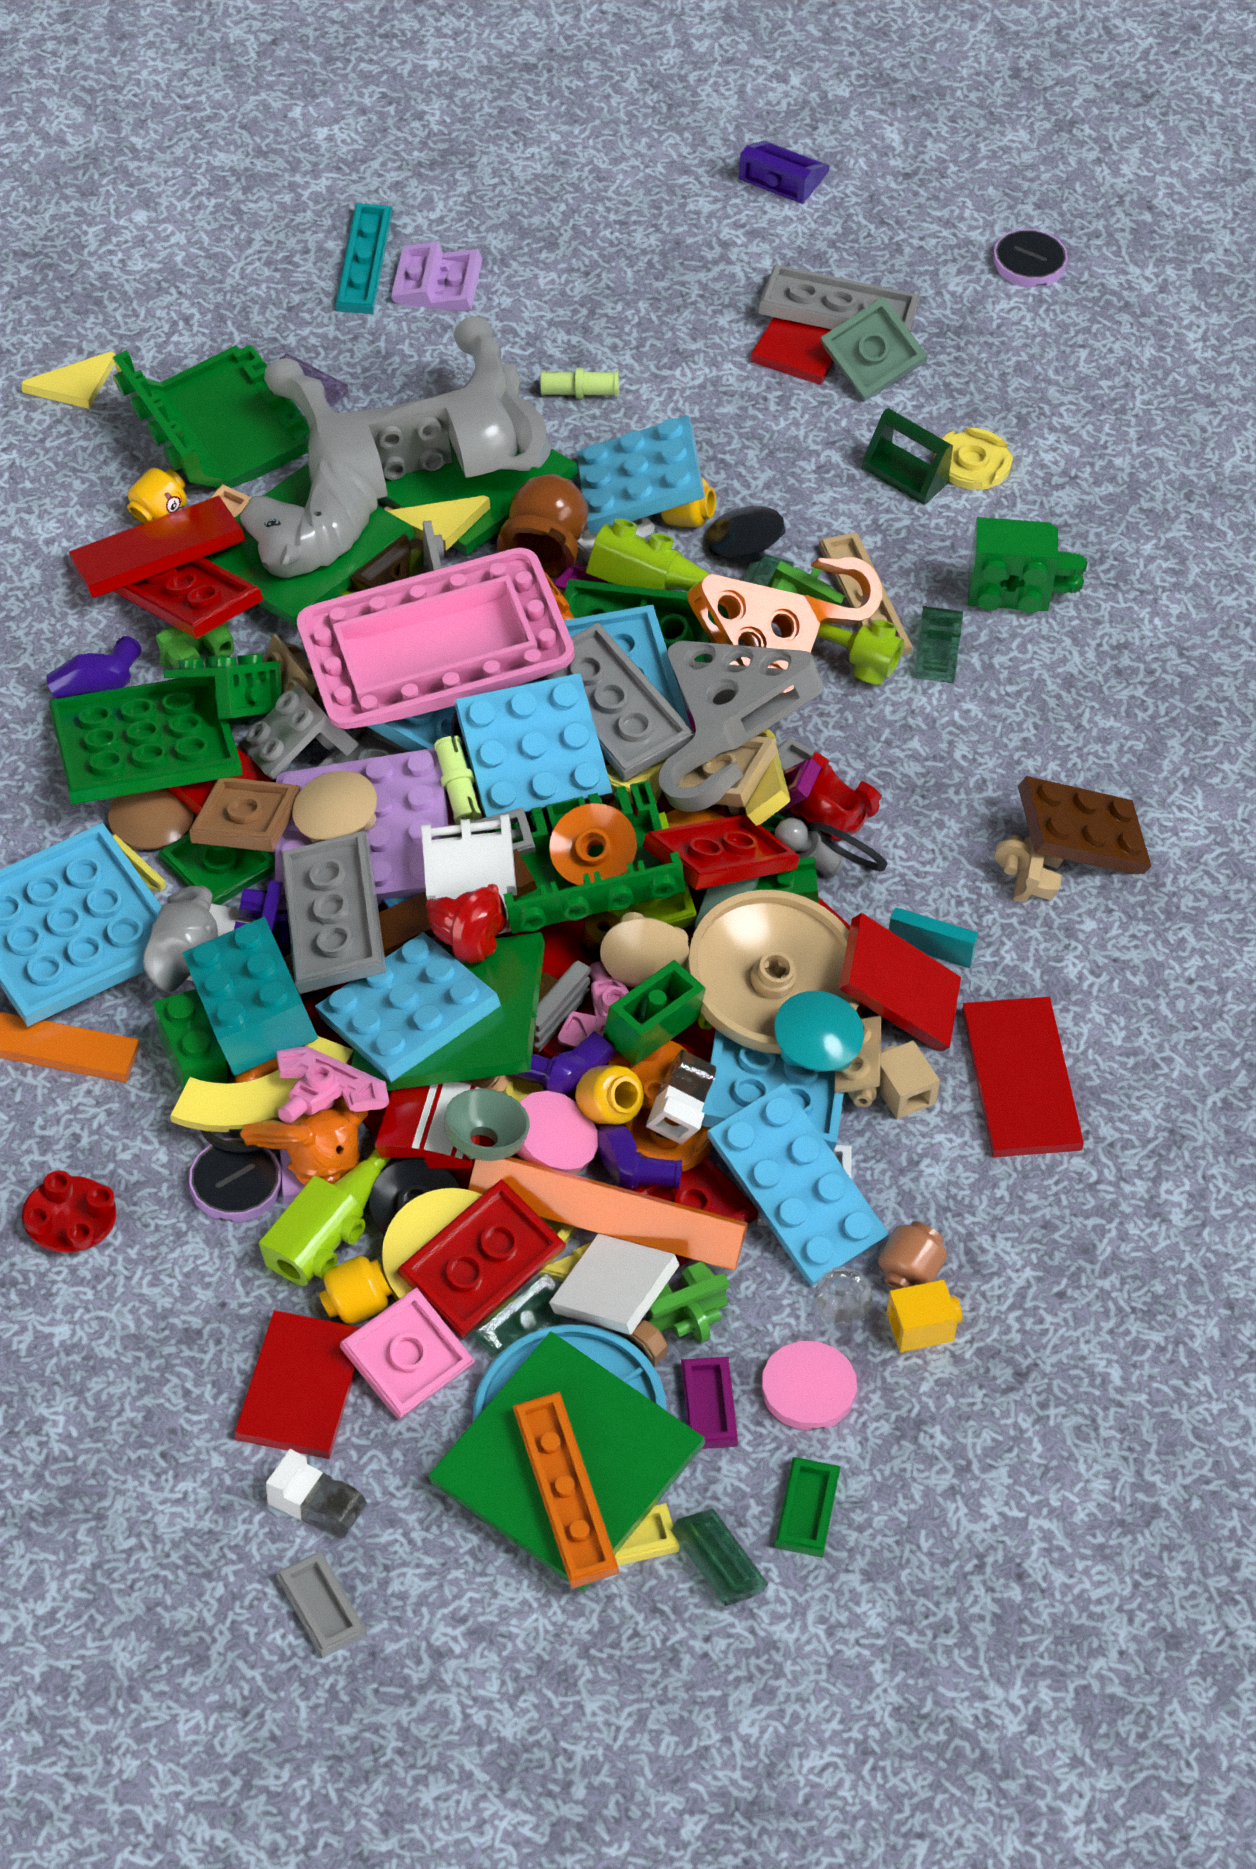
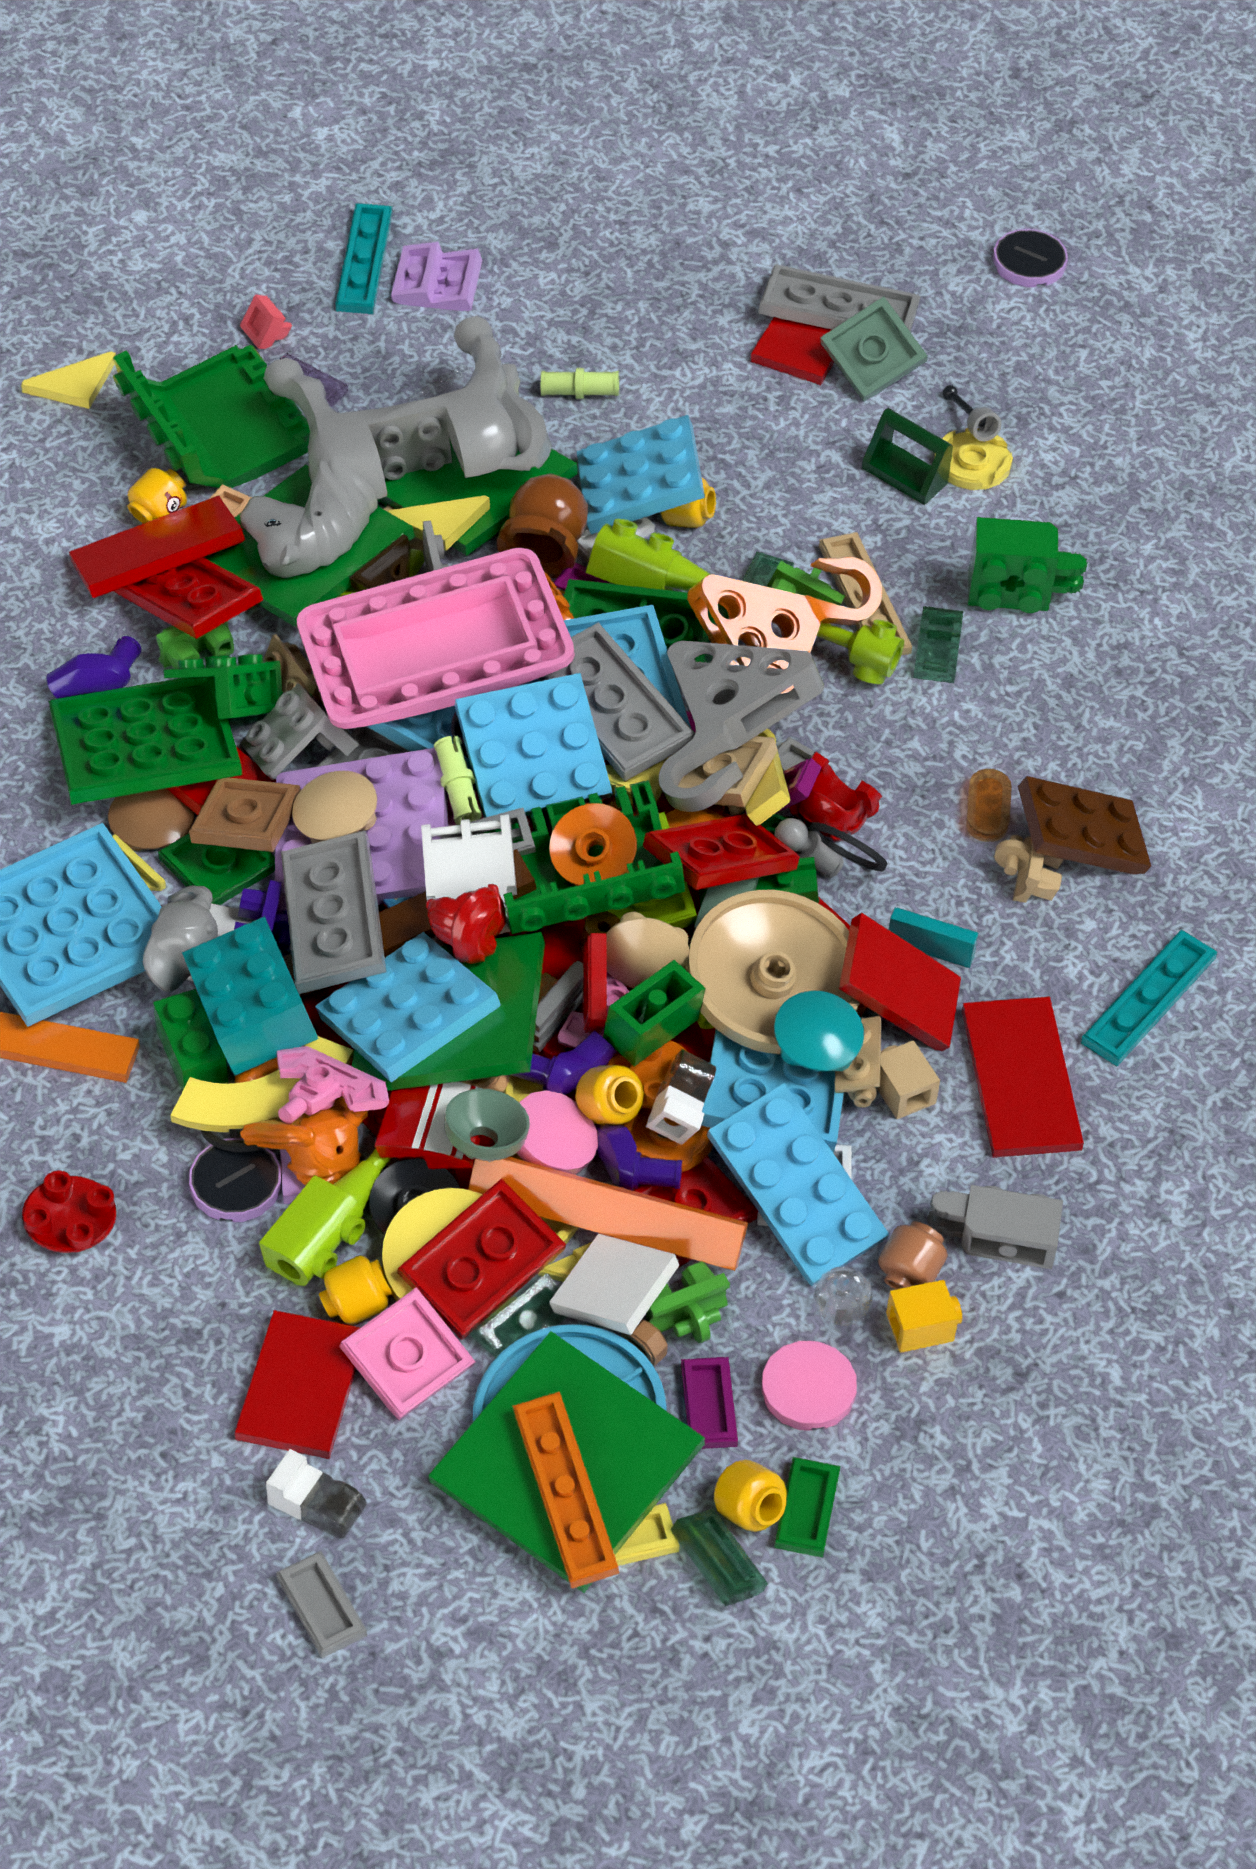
(264, 322): none -> coral tile
(595, 983): none -> red tile
(745, 533): black dish -> none
(750, 1495): none -> yellow head
(781, 170): dark purple tile -> none
(981, 417): none -> light grey hinge
(988, 805): none -> clear orange tile
(1000, 1224): none -> light grey hinge
(1149, 997): none -> teal tile

